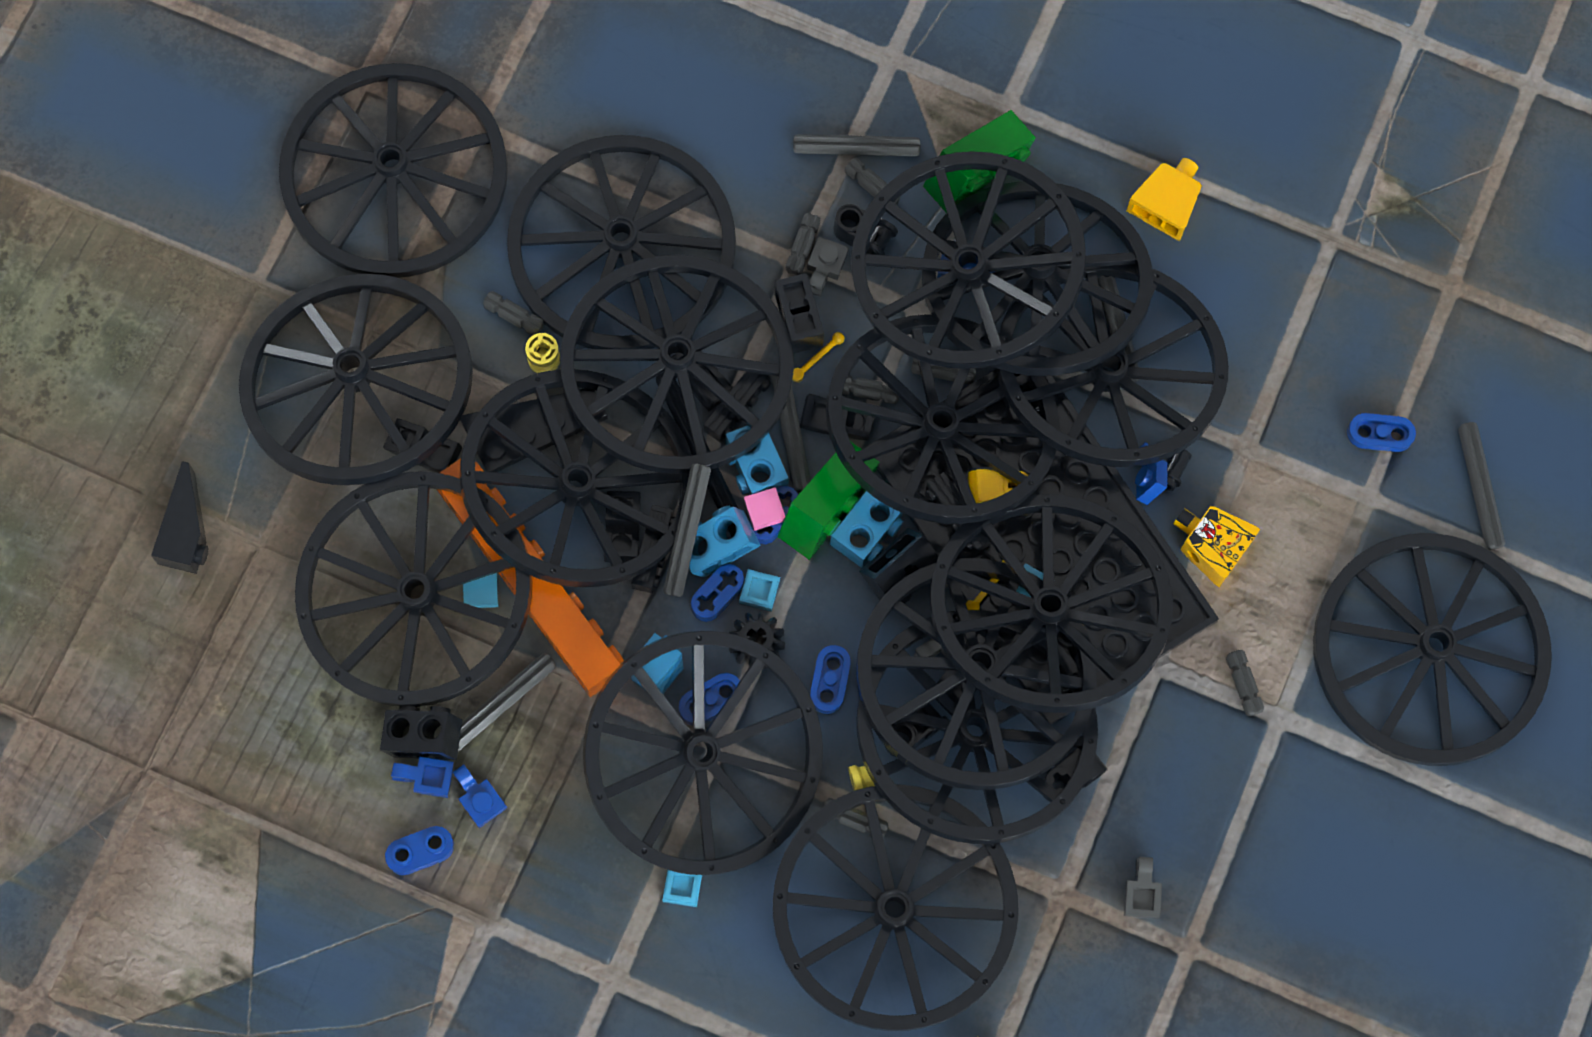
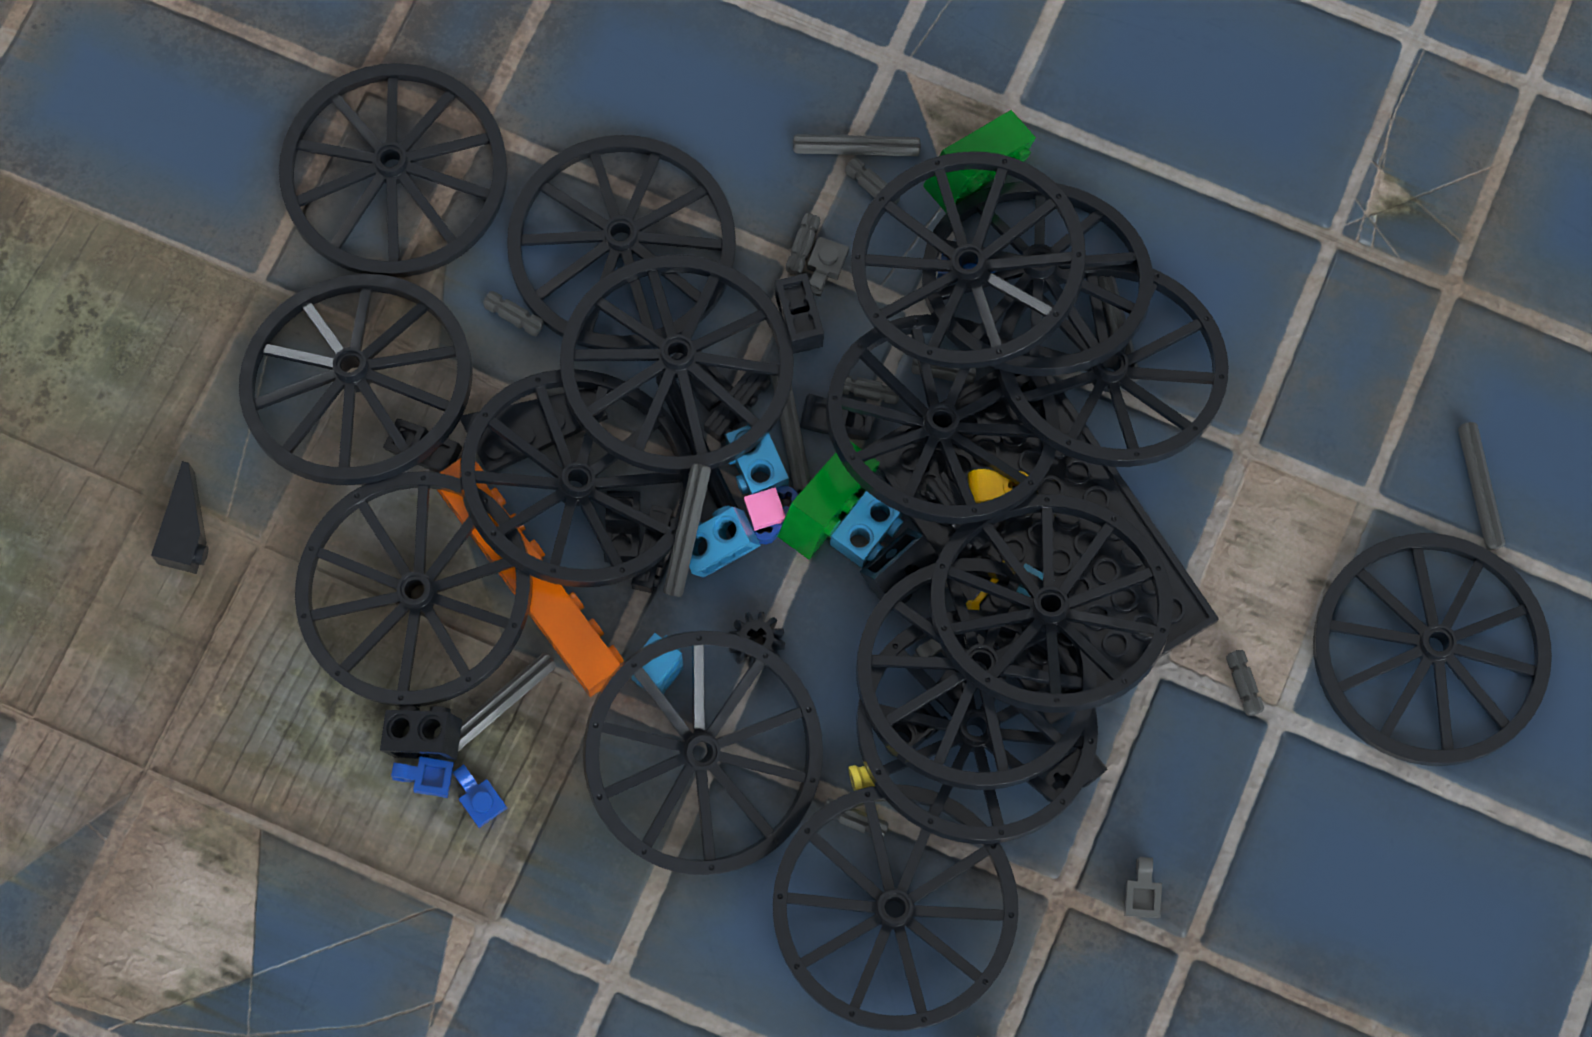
(419, 852): blue plate -> none
(482, 592): medium azure tile -> none
(544, 359): light yellow wheel -> none
(682, 888): medium azure tile -> none
(712, 587): blue beam -> none
(712, 699): blue plate -> none
(759, 590): medium azure tile -> none
(798, 373): yellow hinge -> none
(830, 680): blue plate -> none
(884, 229): black piece -> none
(1151, 480): blue plate -> none
(1167, 198): yellow torso -> none
(1175, 468): black pin -> none
(1215, 541): yellow torso -> none
(1379, 430): blue plate -> none

